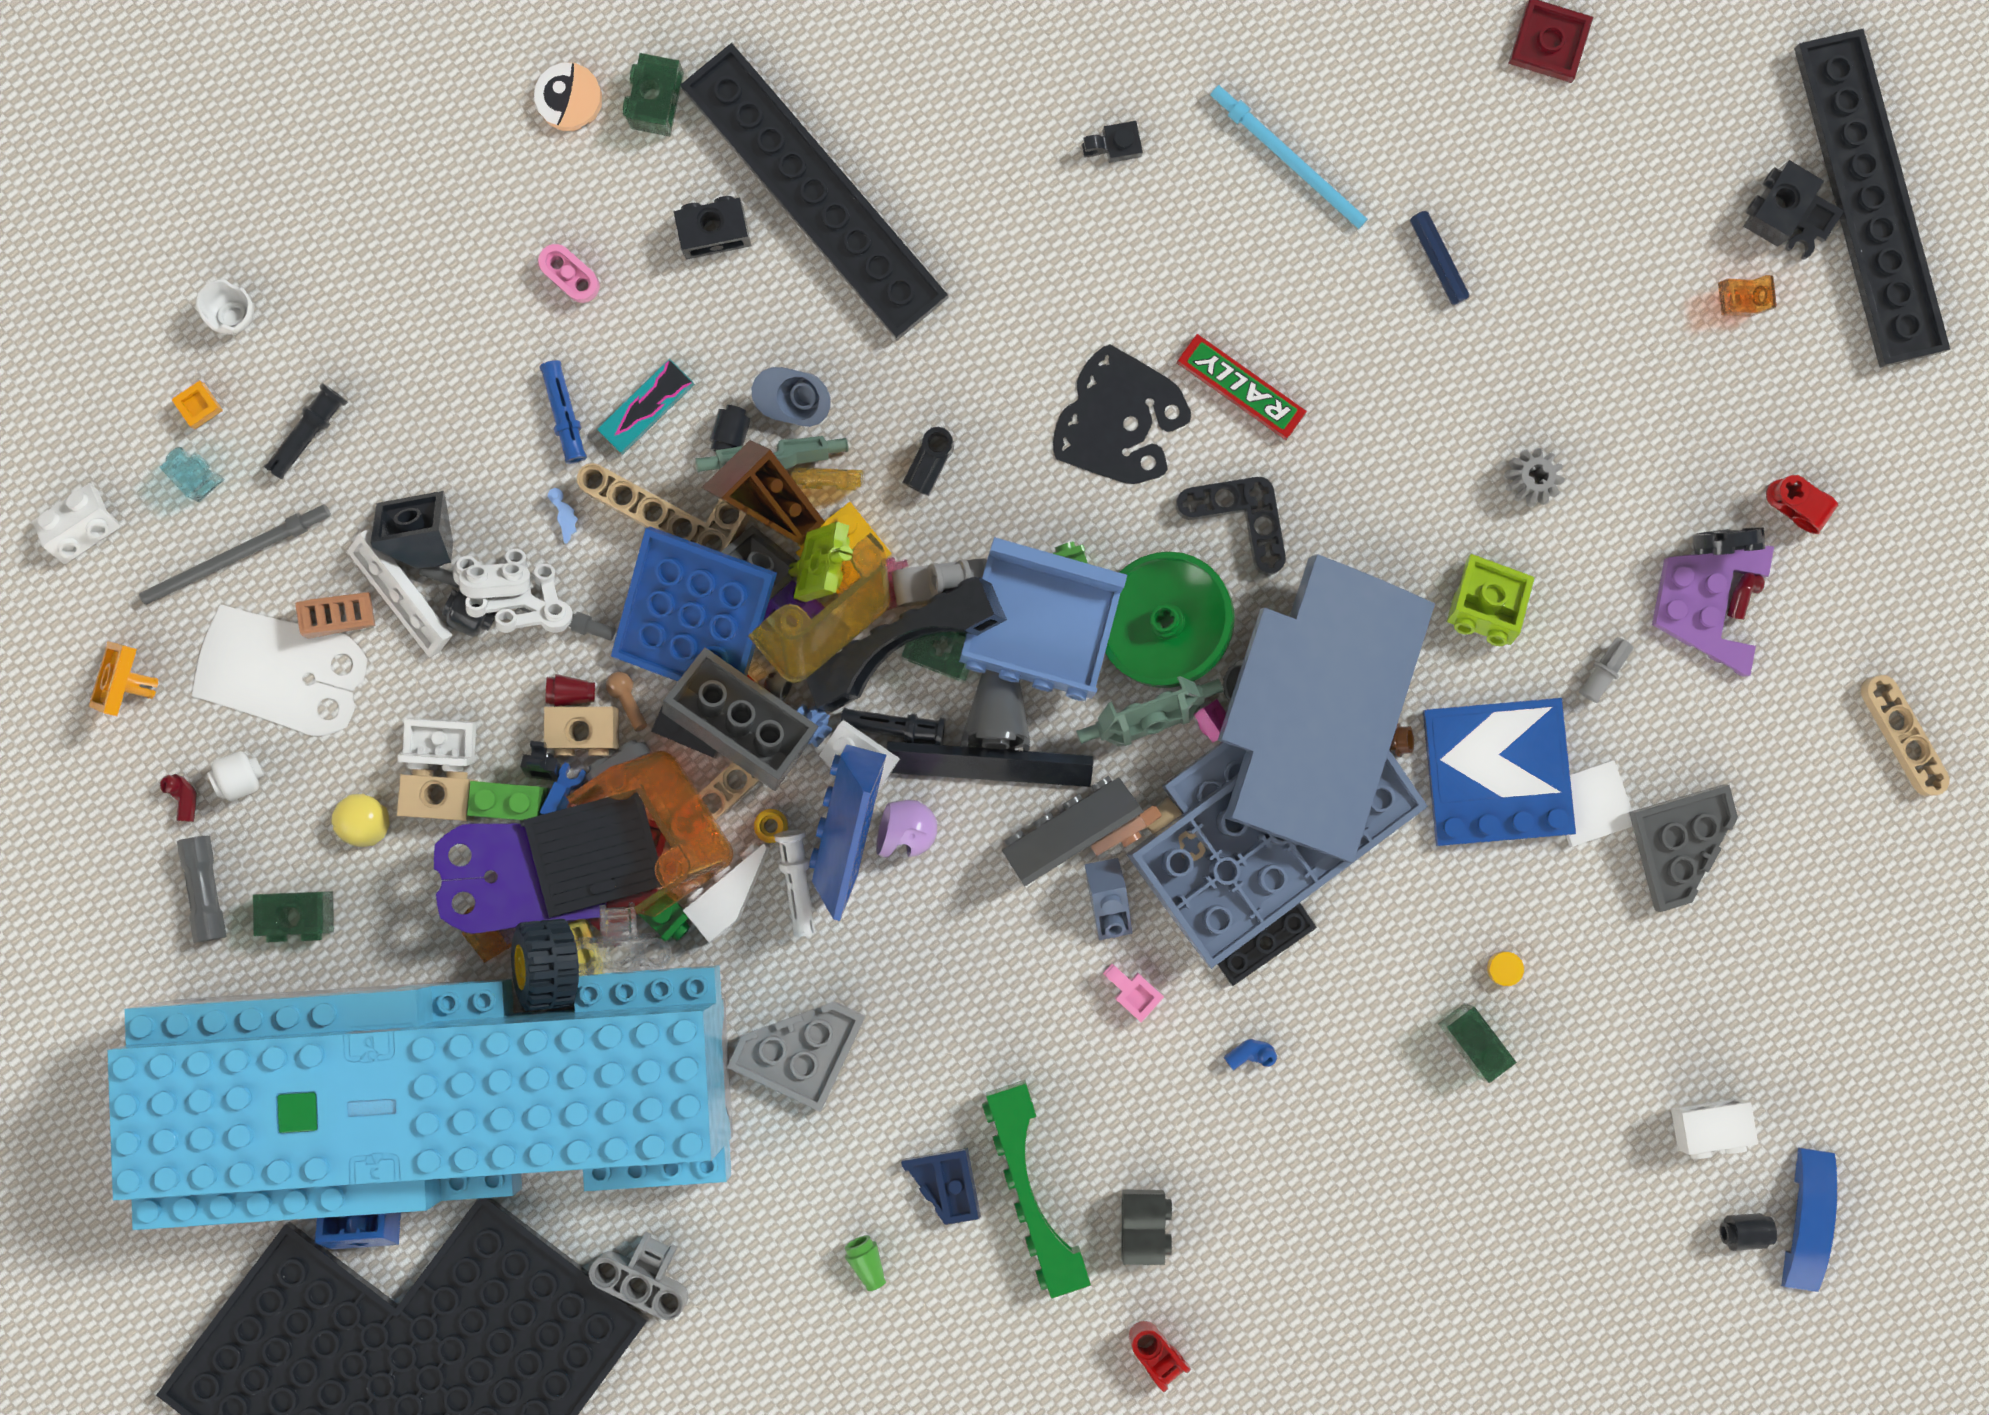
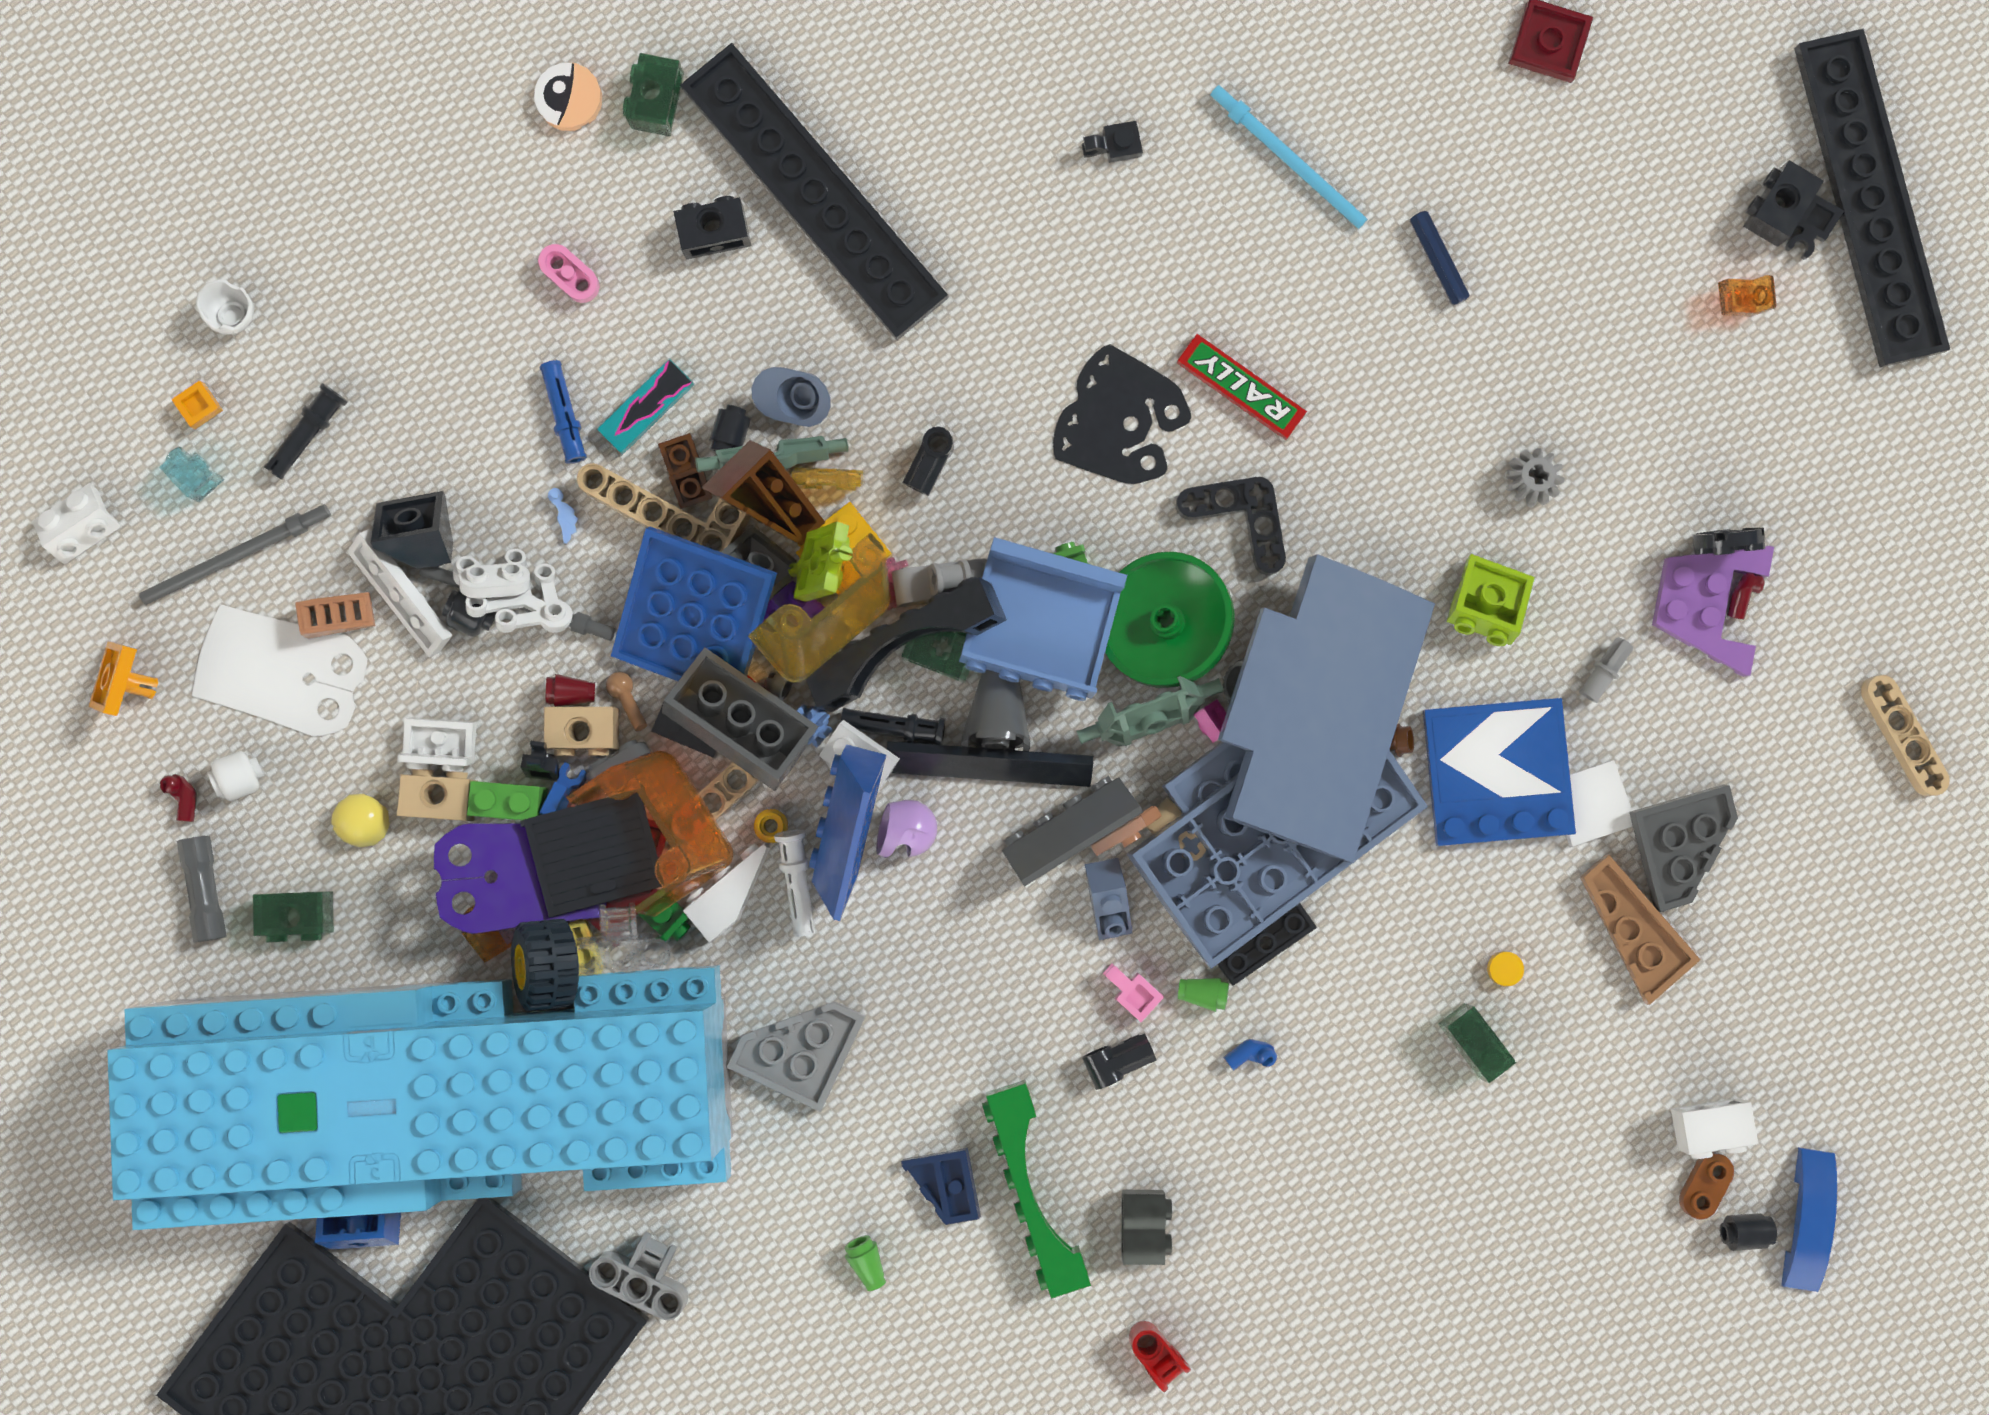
(679, 459): none -> reddish brown slope
(1110, 1063): none -> black piece
(1206, 992): none -> bright green cone
(1642, 936): none -> medium nougat wing
(1703, 1183): none -> dark orange plate
(1807, 504): red piece -> none

